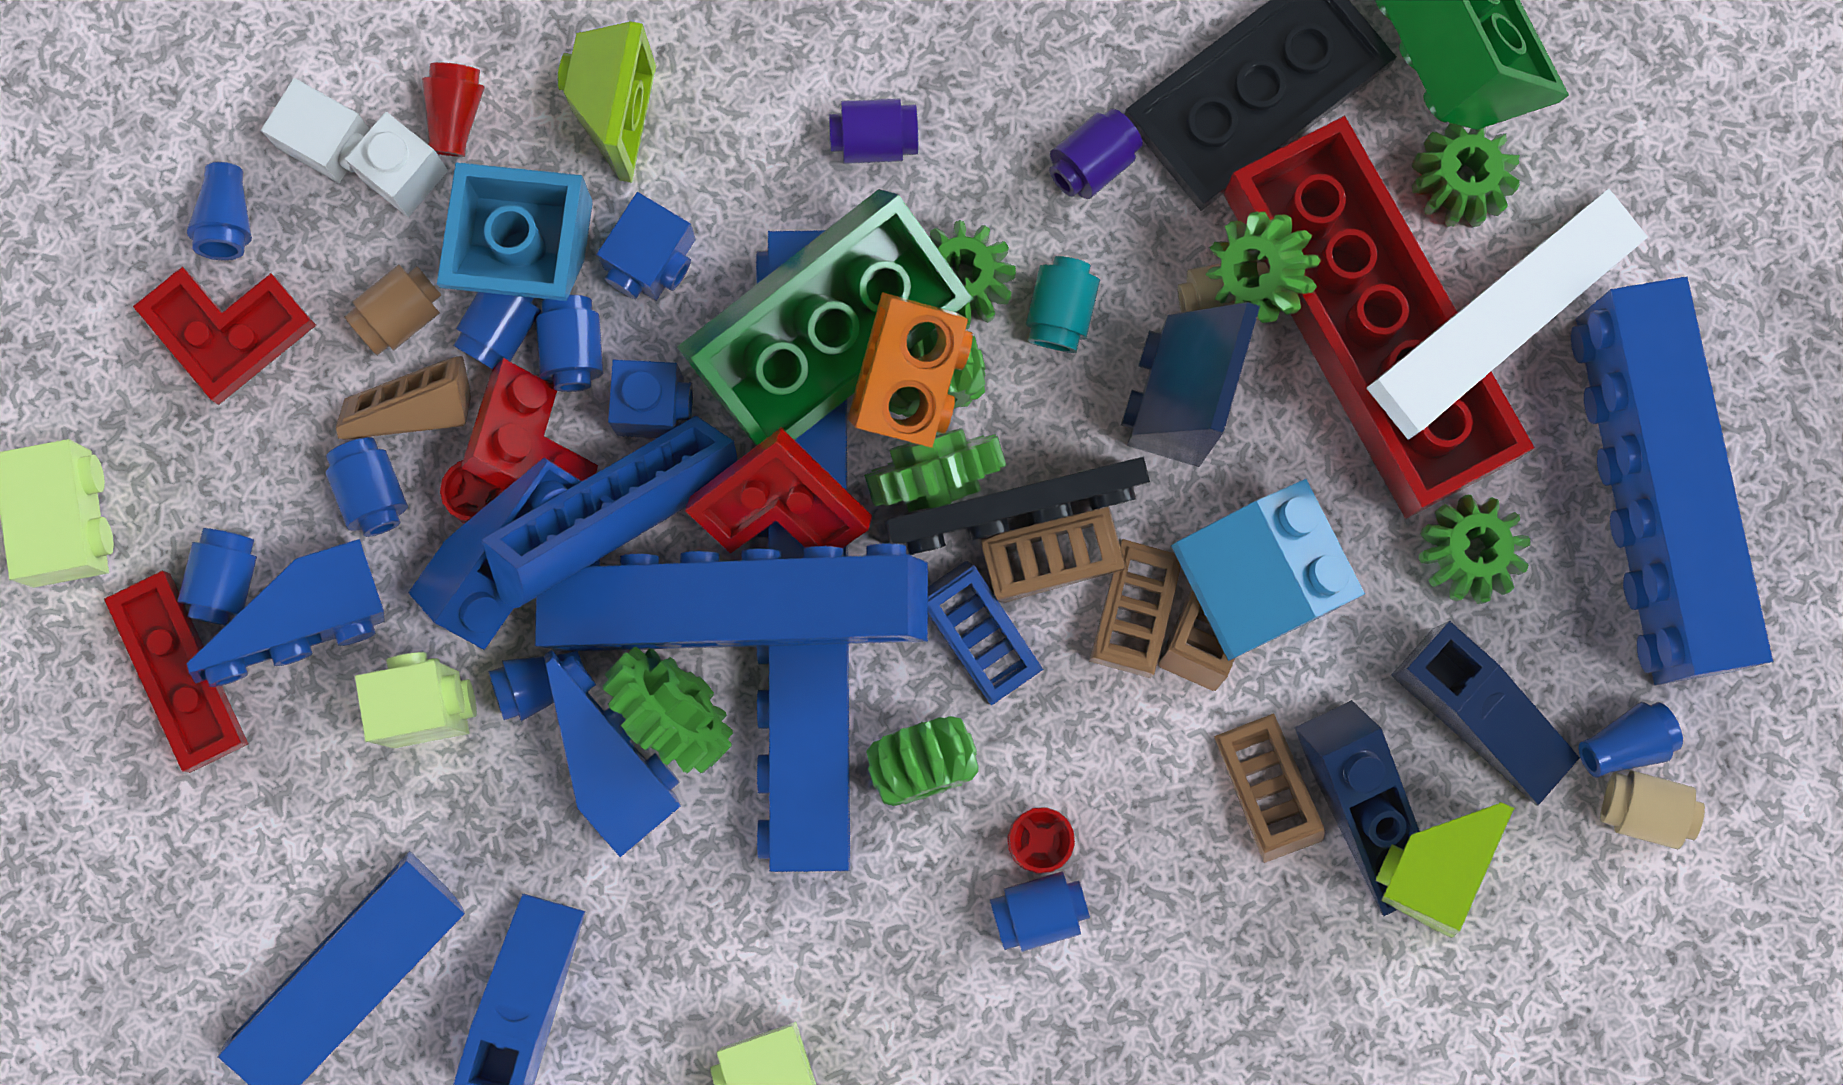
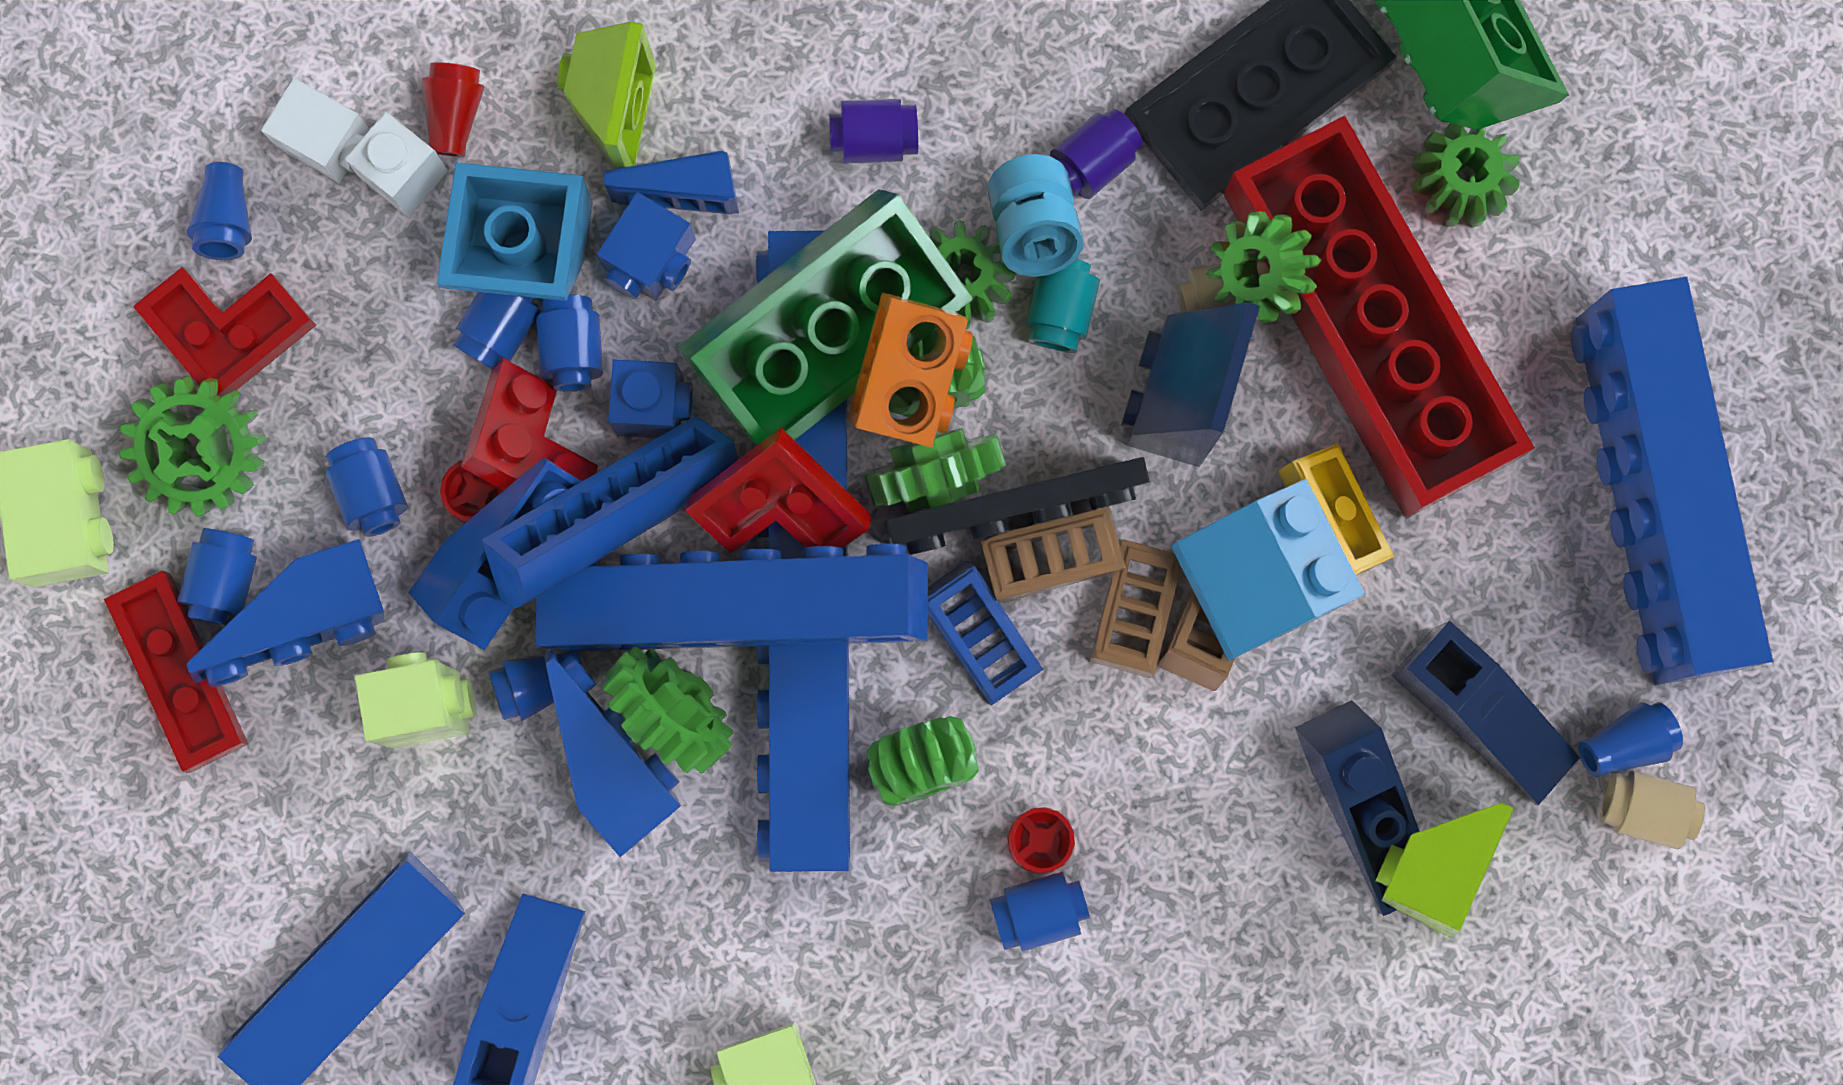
(170, 432): none -> bright green gear
(394, 309): medium nougat brick -> none
(415, 402): medium nougat slope -> none
(682, 183): none -> blue slope
(1035, 215): none -> medium azure wheel
(1290, 840): medium nougat slope -> none
(1342, 505): none -> yellow brick
(1452, 542): bright green gear -> none
(1506, 314): white tile -> none

